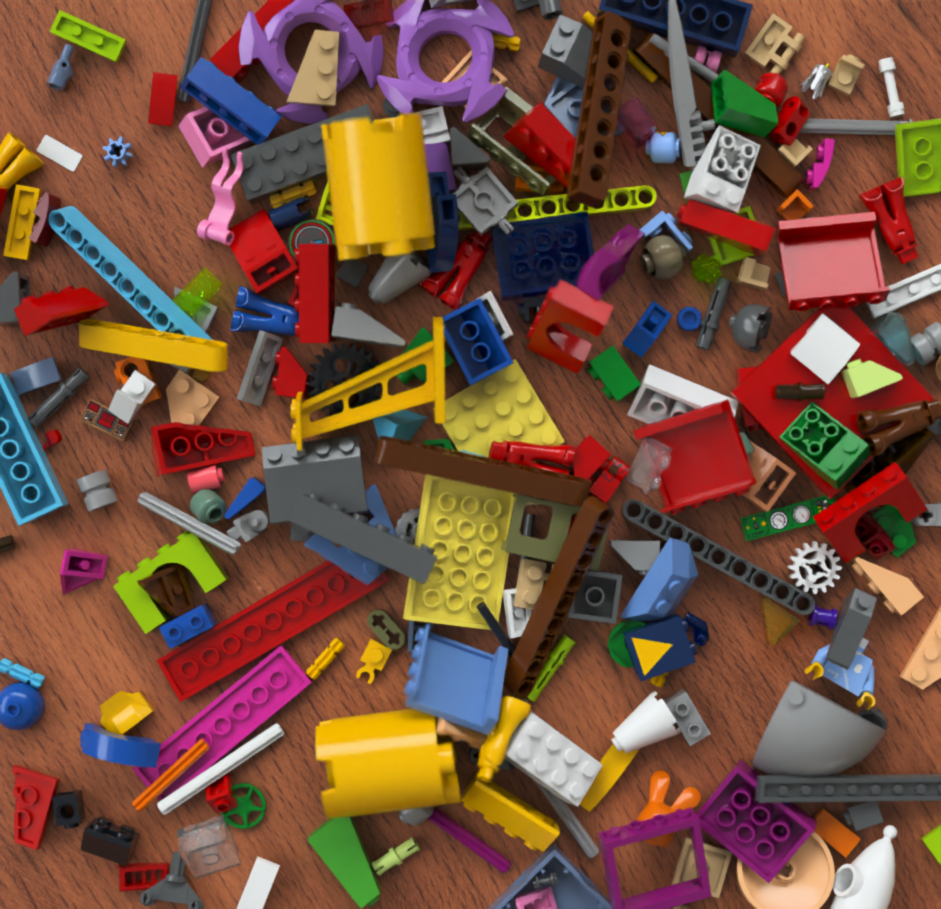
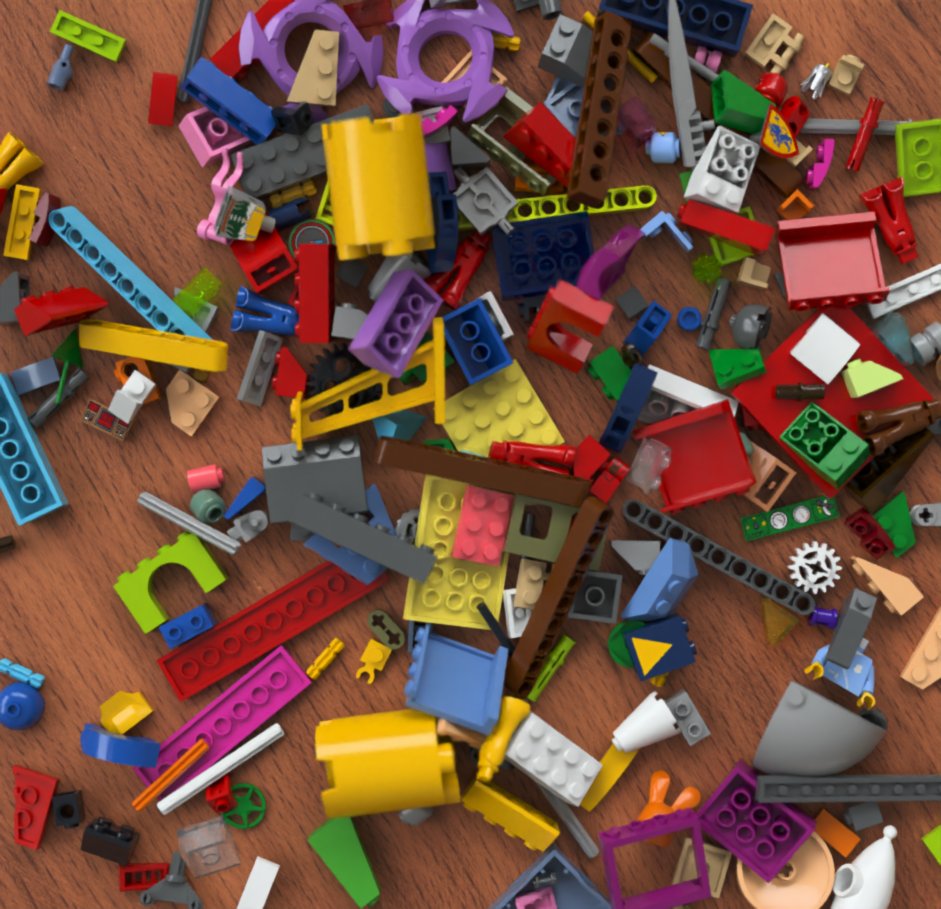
(53, 438): red hand -> none
(59, 153): white sticker -> none
(70, 354): none -> green piece
(81, 568): dark pink slope -> none
(97, 490): light grey wheel -> none
(125, 154): light blue gear -> none
(169, 590): reddish brown wing -> none
(187, 446): red wedge -> none
(241, 216): none -> torso
(293, 120): none -> black bracket
(395, 856): yellowish green pin -> none
(396, 323): none -> medium lavender slope
(443, 117): none -> dark pink slope
(470, 840): magenta axle -> none
(482, 525): none -> coral plate
(628, 407): none -> dark blue slope
(631, 302): none -> dark grey tile
(631, 355): none -> dark brown axle
(662, 257): dark tan plant -> none
(700, 629): clear blue arm -> none
(736, 365): none -> green wing
(776, 135): none -> shield
(841, 517): red arch -> none
(865, 132): none -> red pin
(886, 67): white bar -> none

